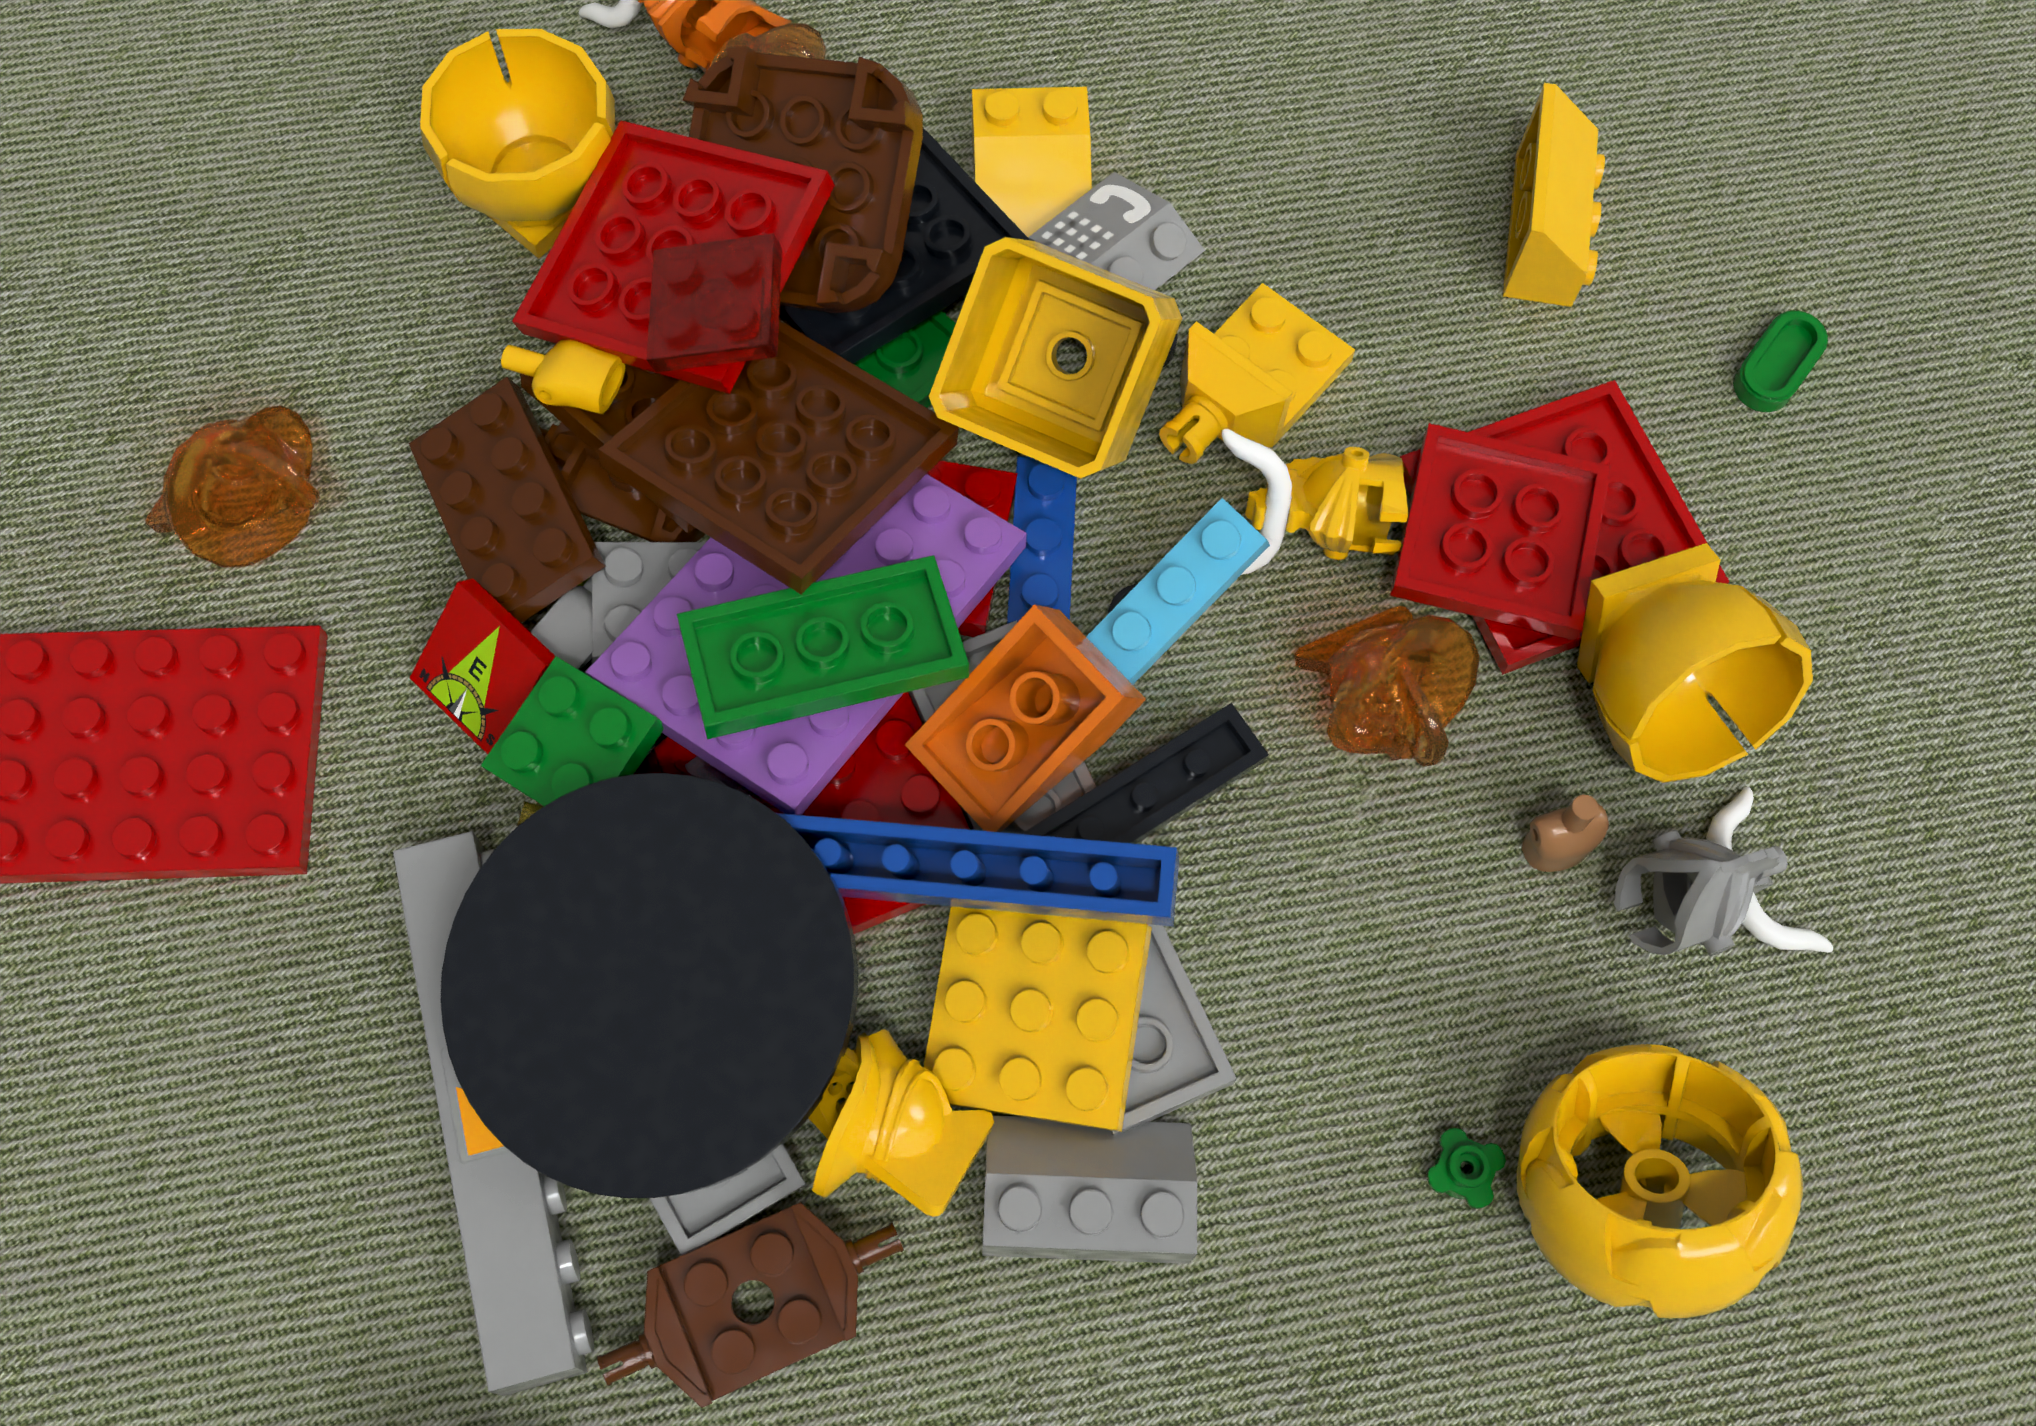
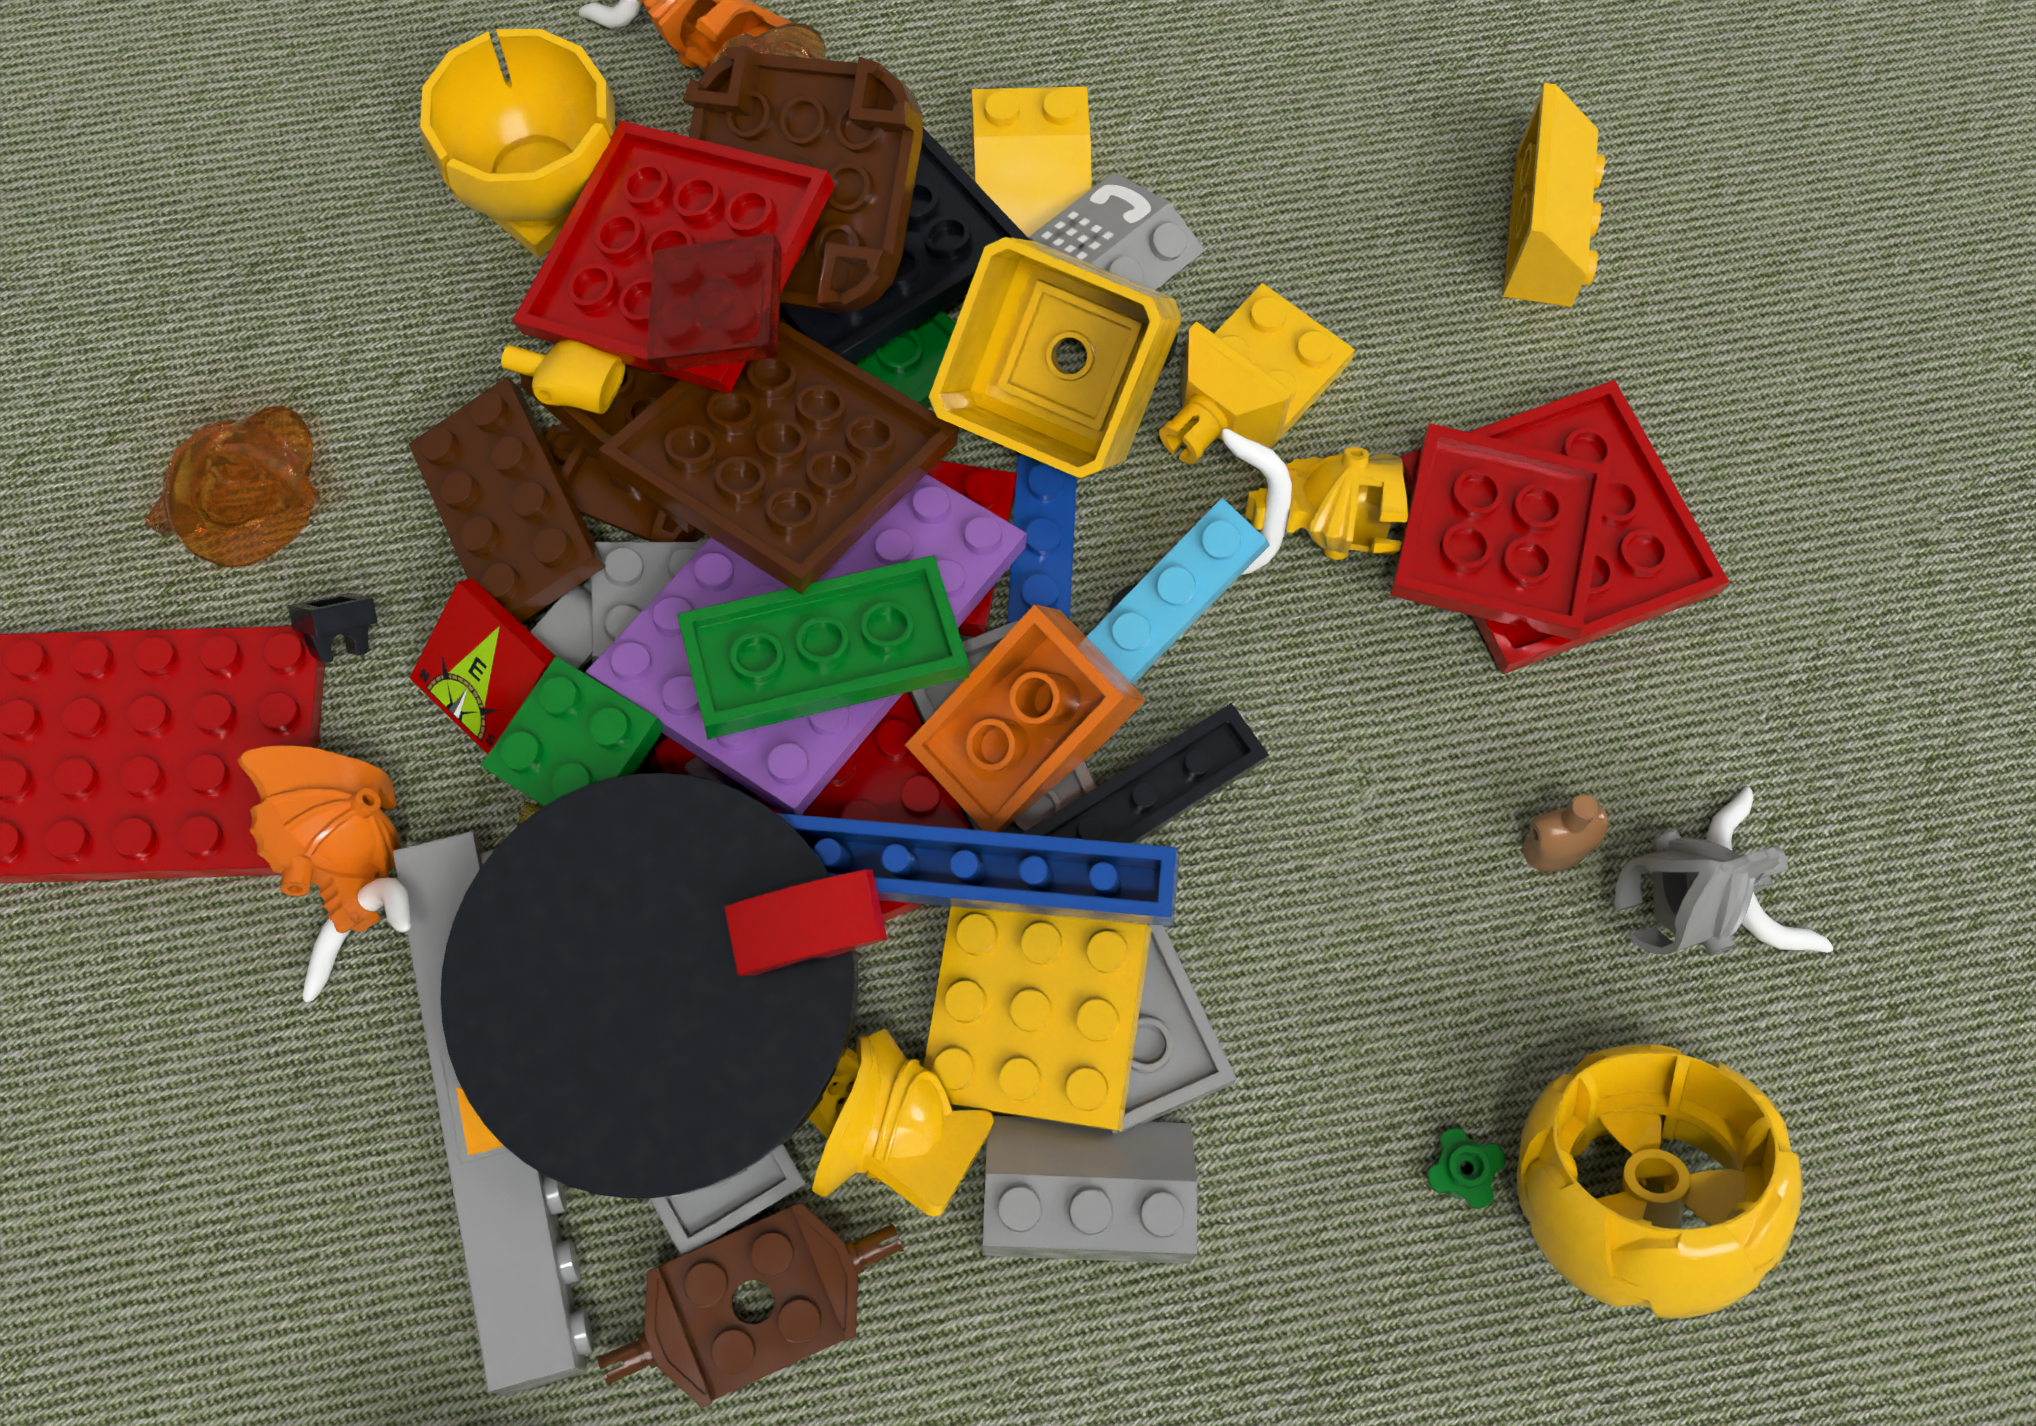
(327, 829): none -> orange helmet
(334, 615): none -> black tile
(805, 922): none -> red slope
(1395, 683): clear orange helmet -> none
(1669, 639): yellow plate -> none
(1780, 361): green tile -> none

